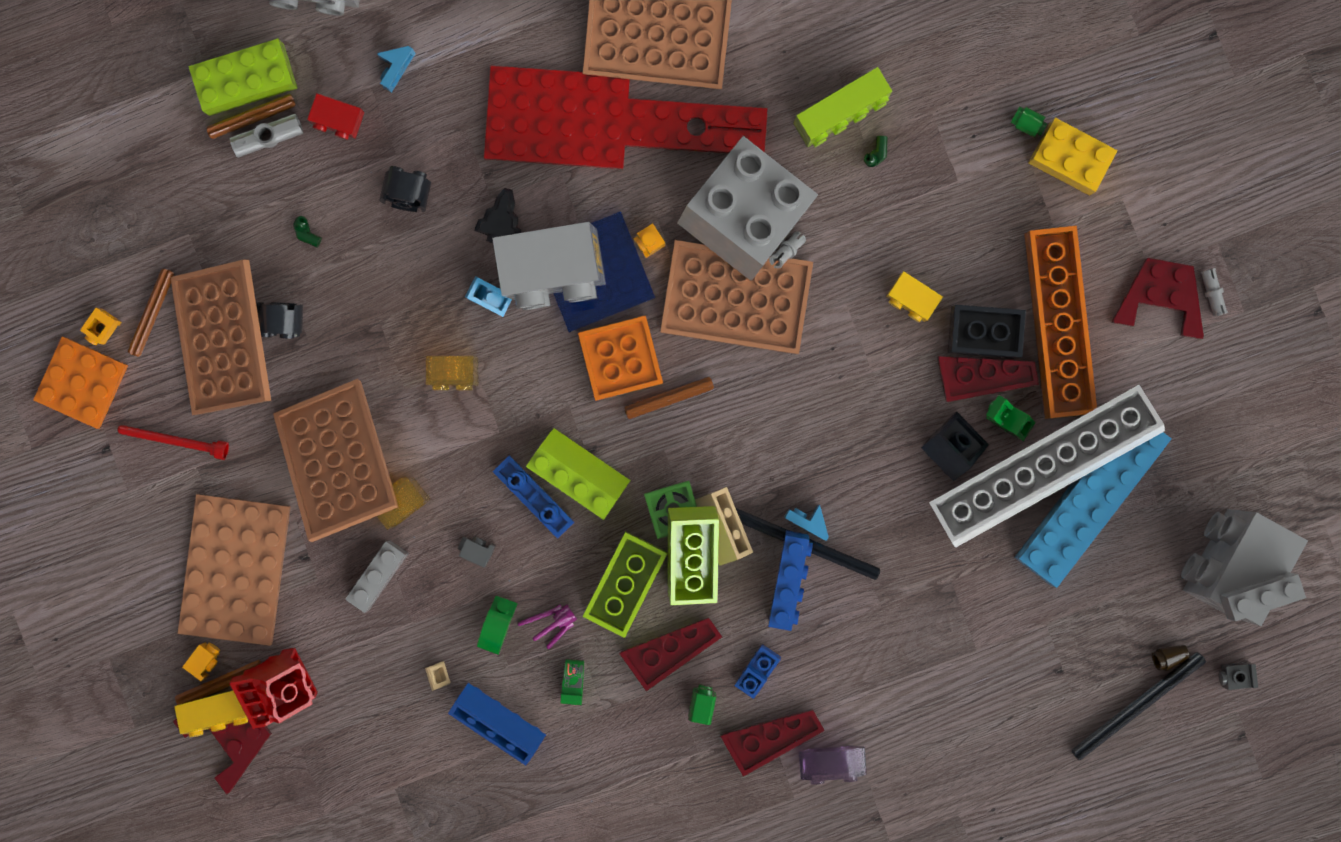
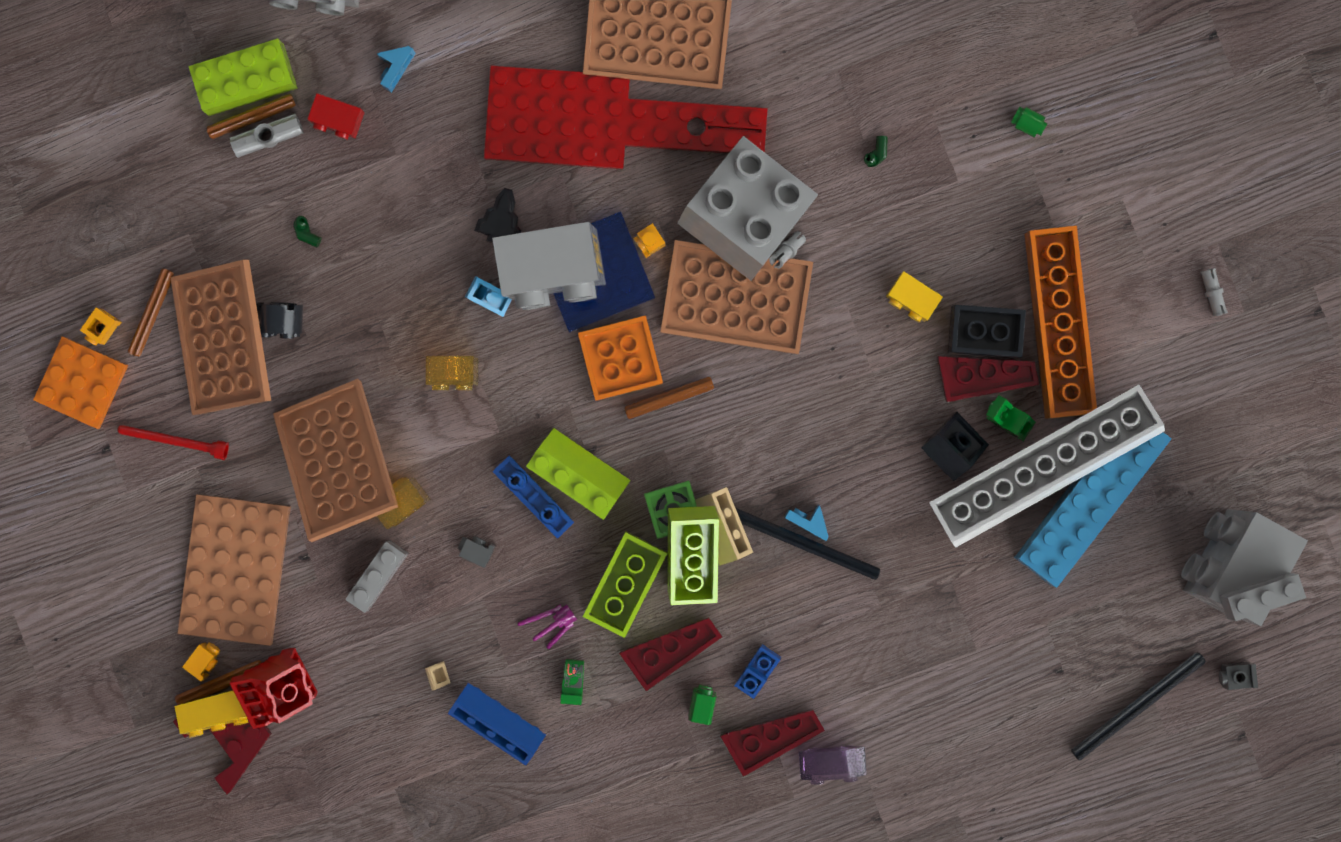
(405, 189): black brick -> none
(496, 625): green brick -> none
(788, 581): blue brick -> none
(842, 107): lime brick -> none
(1072, 156): yellow brick -> none
(1164, 286): dark red wing -> none
(1169, 656): dark brown cone -> none

